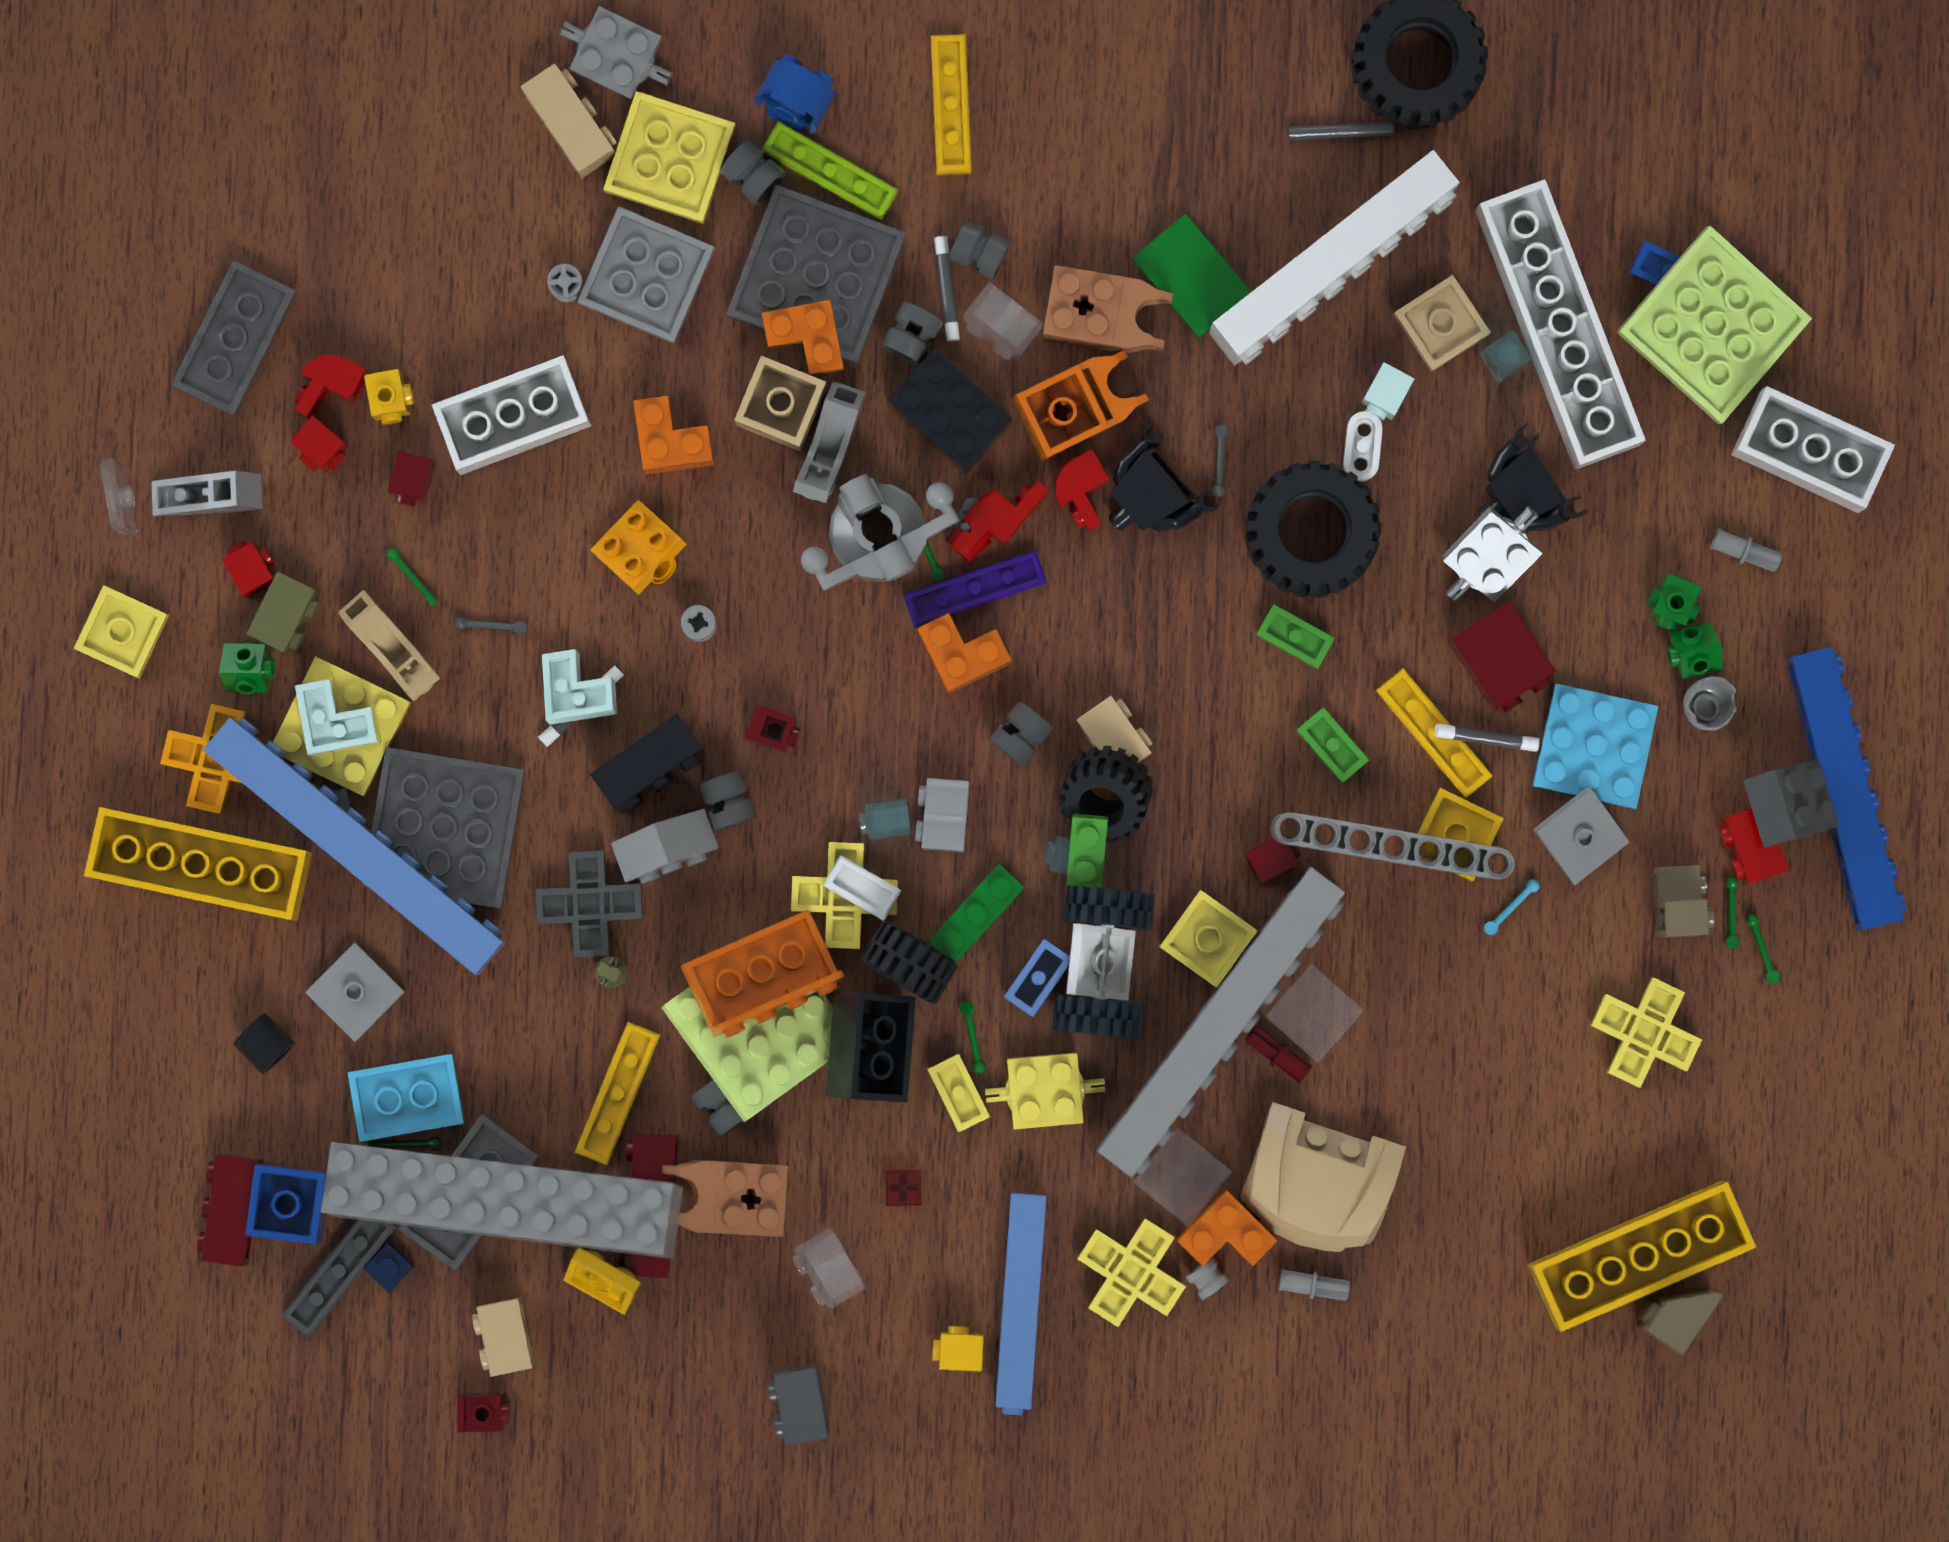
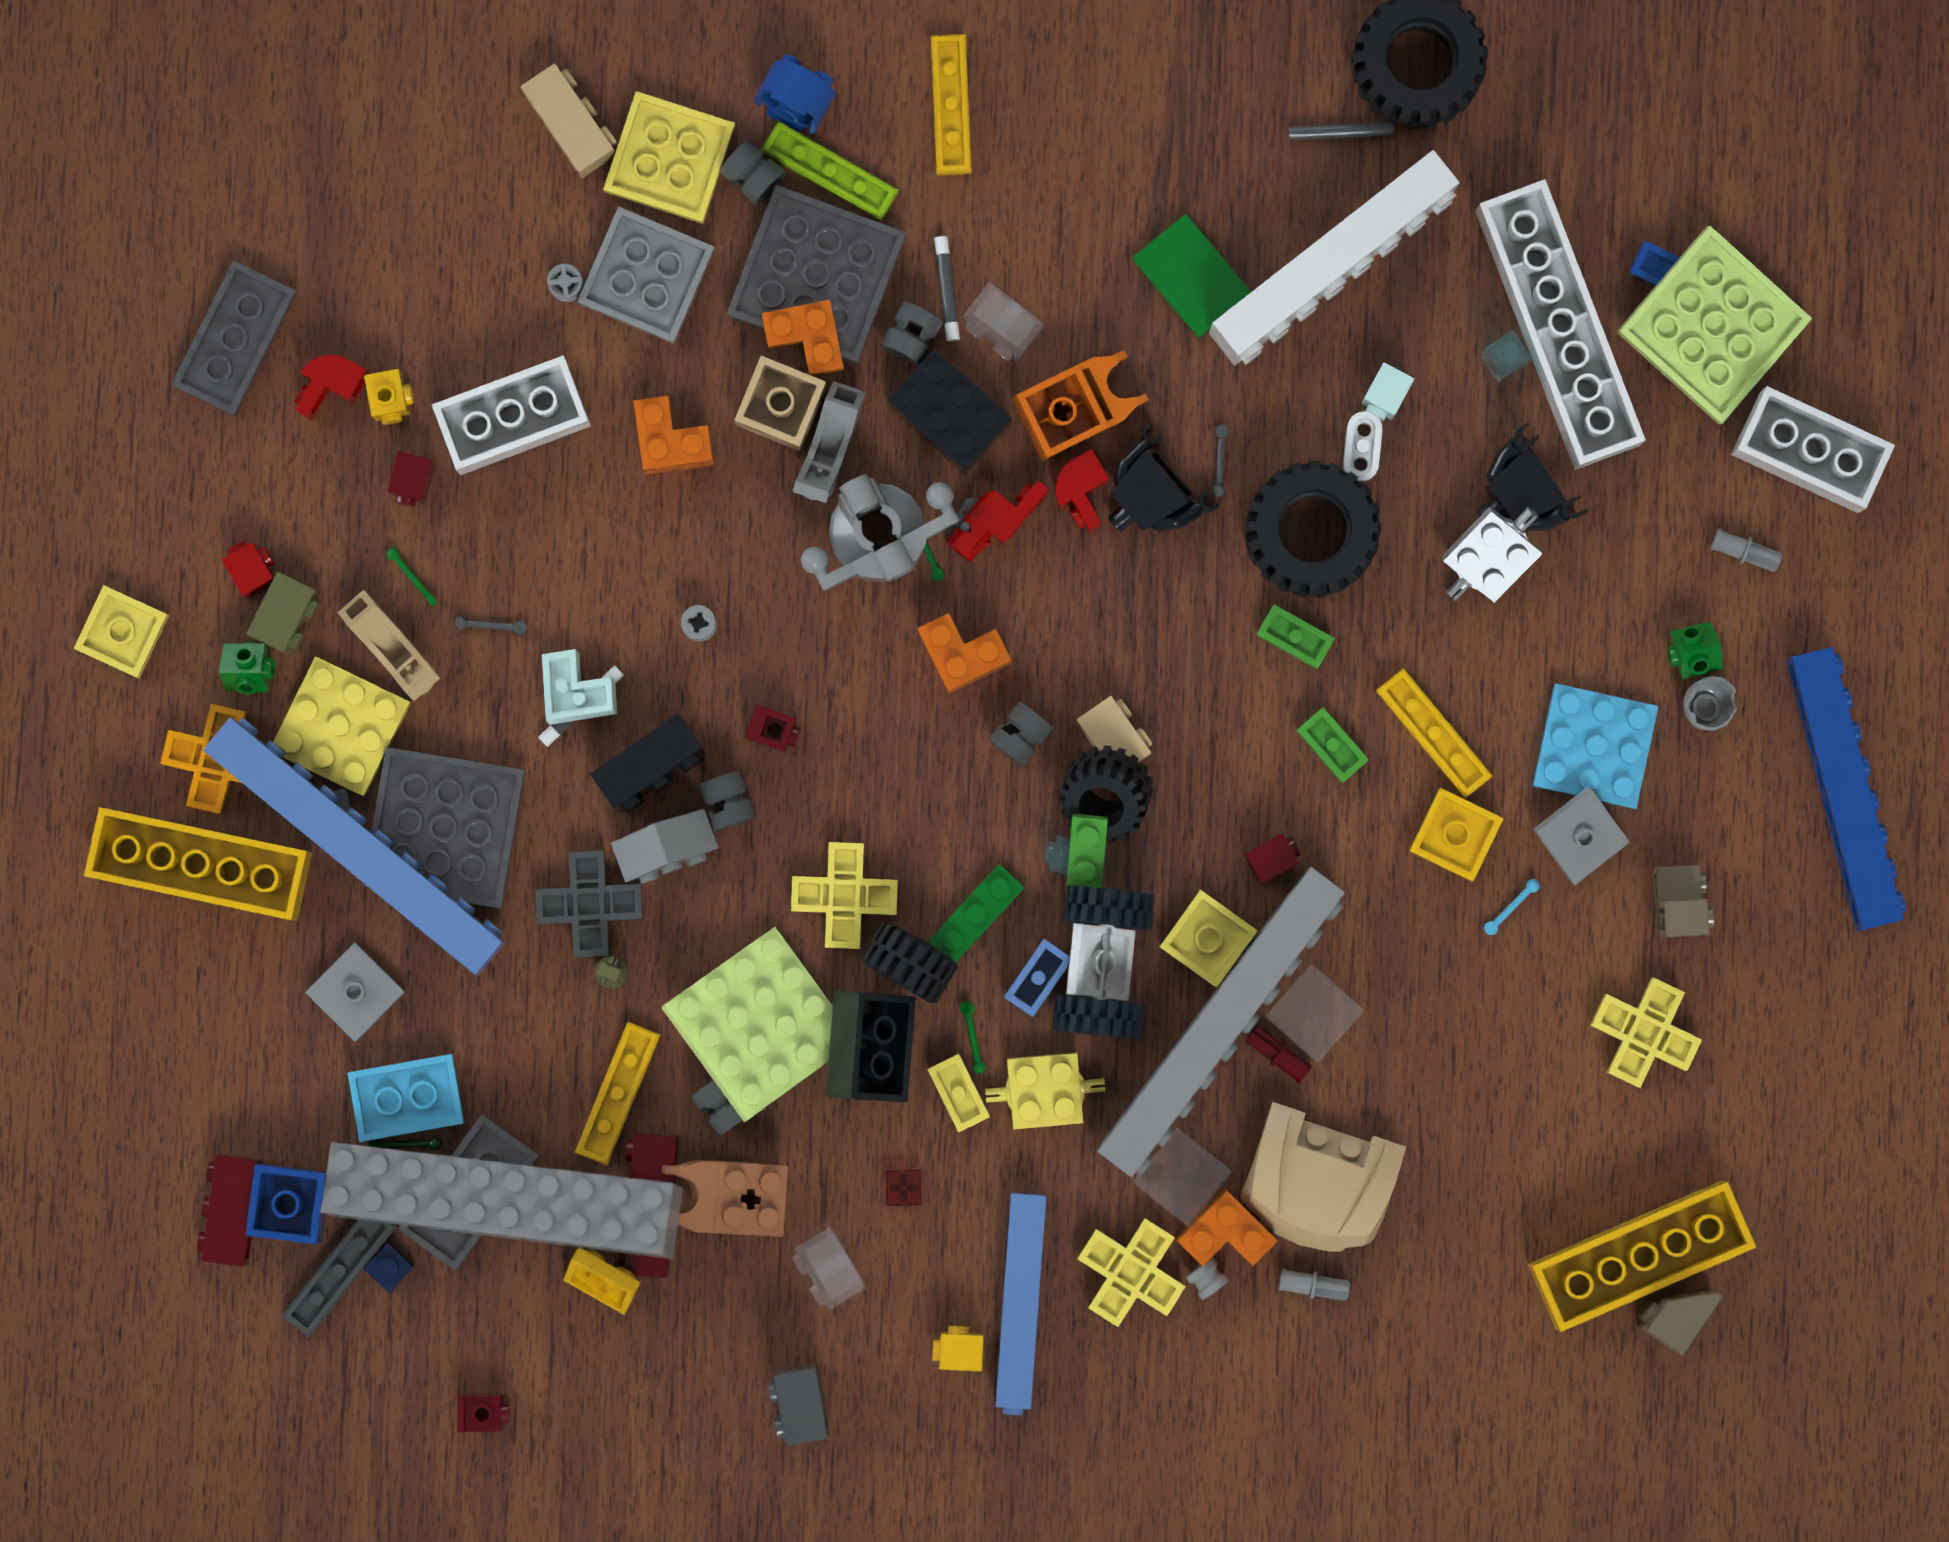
(118, 497): clear plate -> none
(207, 494): light grey slope -> none
(264, 1043): black piece -> none
(319, 446): red brick -> none
(327, 729): light aqua plate -> none
(504, 1337): tan brick -> none
(616, 53): light grey plate -> none
(639, 548): light orange plate -> none
(762, 975): orange bracket -> none
(862, 888): white tile -> none
(885, 820): clear light blue brick -> none
(943, 815): light grey brick -> none
(975, 588): dark purple tile -> none
(980, 249): dark grey wheel -> none
(1114, 313): nougat brick -> none
(1409, 846): light grey beam -> none
(1442, 323): tan plate -> none
(1486, 737): dark grey bar -> none
(1503, 658): dark red brick -> none
(1683, 594): green brick -> none
(1732, 940): green hinge -> none
(1751, 859): red brick -> none
(1771, 975): green hinge -> none
(1791, 803): dark grey brick -> none

